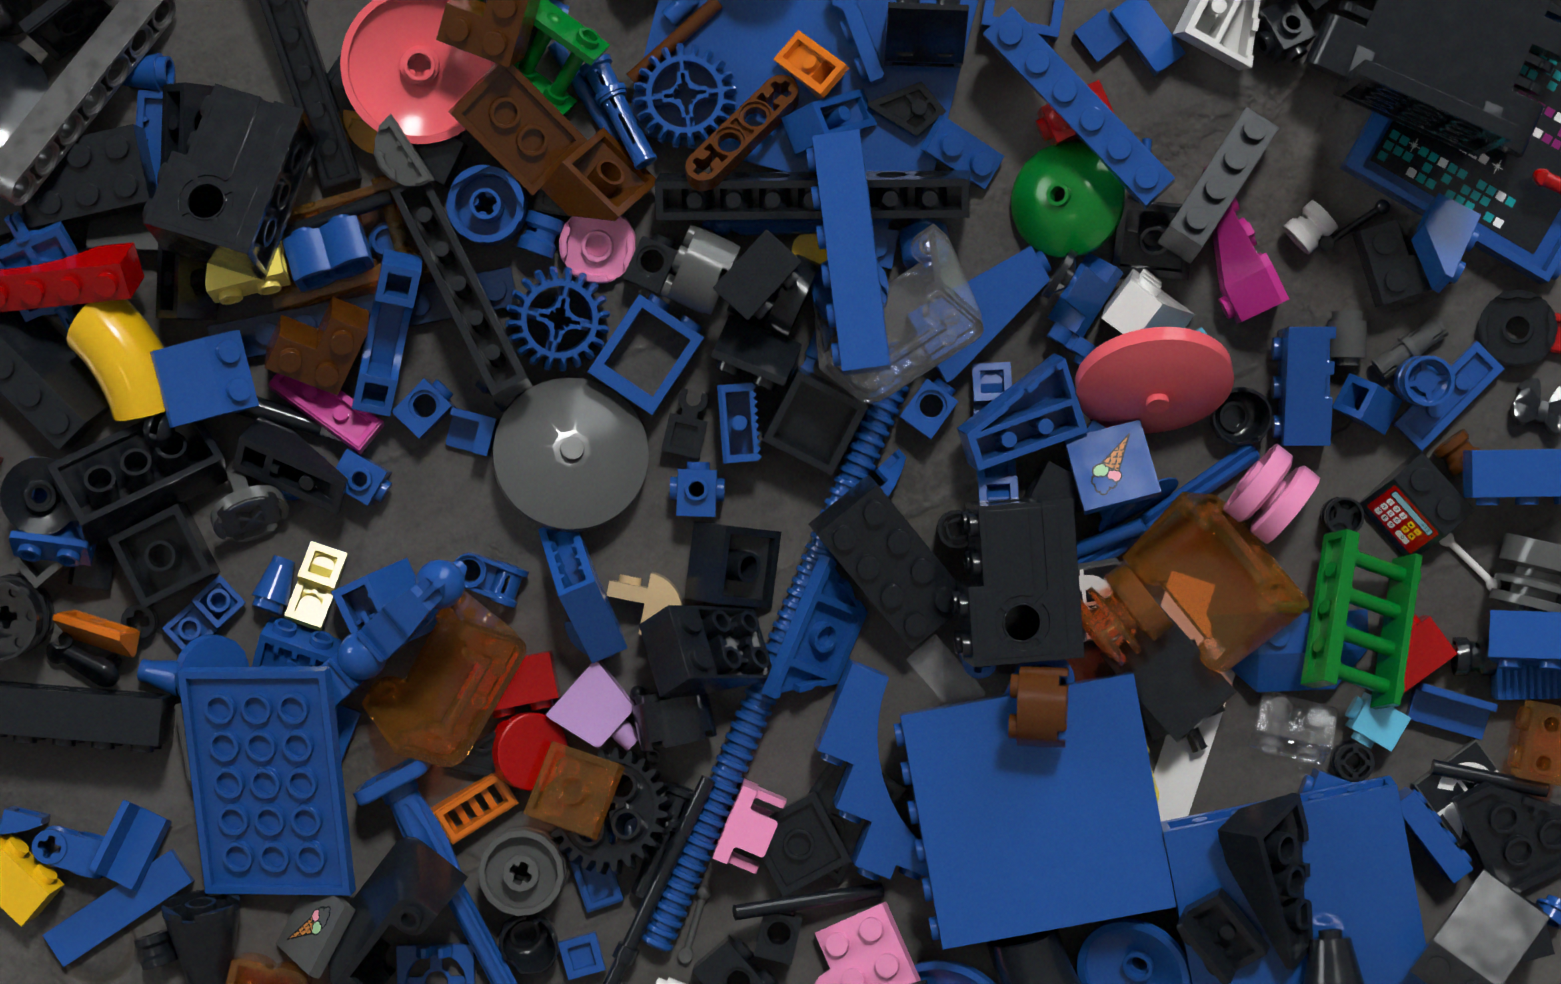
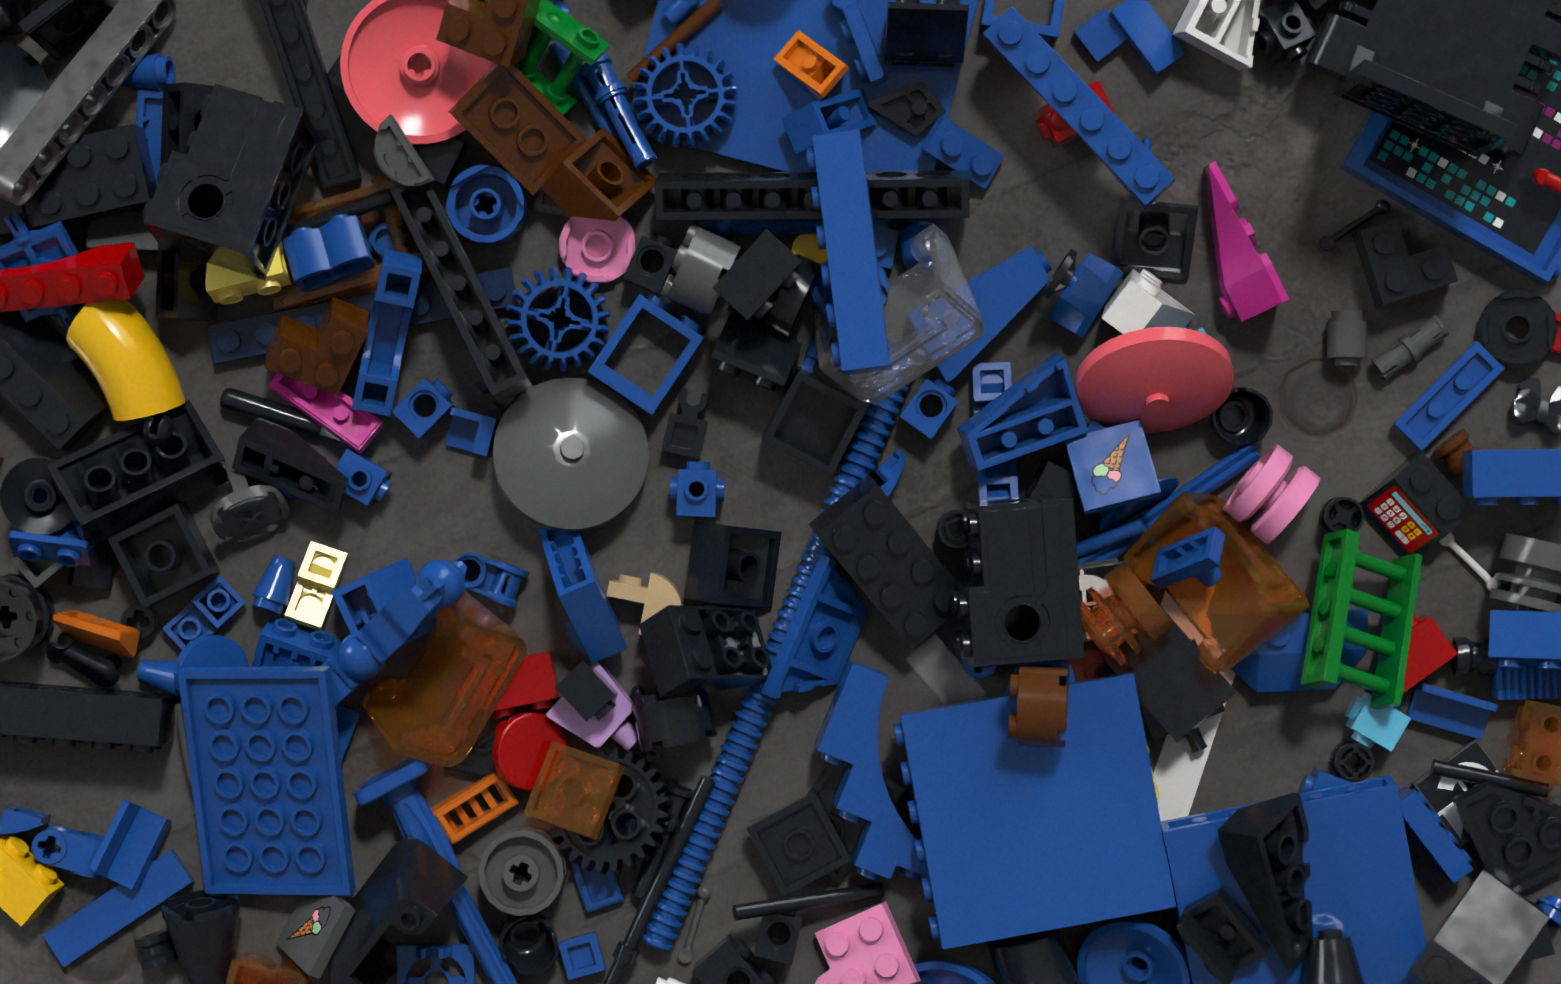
(204, 378): blue slope -> none
(359, 131): light orange tile -> none
(540, 234): blue wheel -> none
(587, 691): none -> black brick
(738, 129): reddish brown beam -> none
(738, 423): blue brick -> none
(748, 827): bright pink panel -> none
(1072, 342): blue plate -> none
(1084, 216): green dish -> none
(1190, 557): none -> blue tile
(1218, 185): black arch -> none
(1294, 728): clear bracket -> none
(1303, 386): blue wedge -> none
(1309, 228): white wheel -> none
(1367, 404): blue brick -> none
(1424, 380): blue wheel -> none
(1442, 238): blue slope -> none

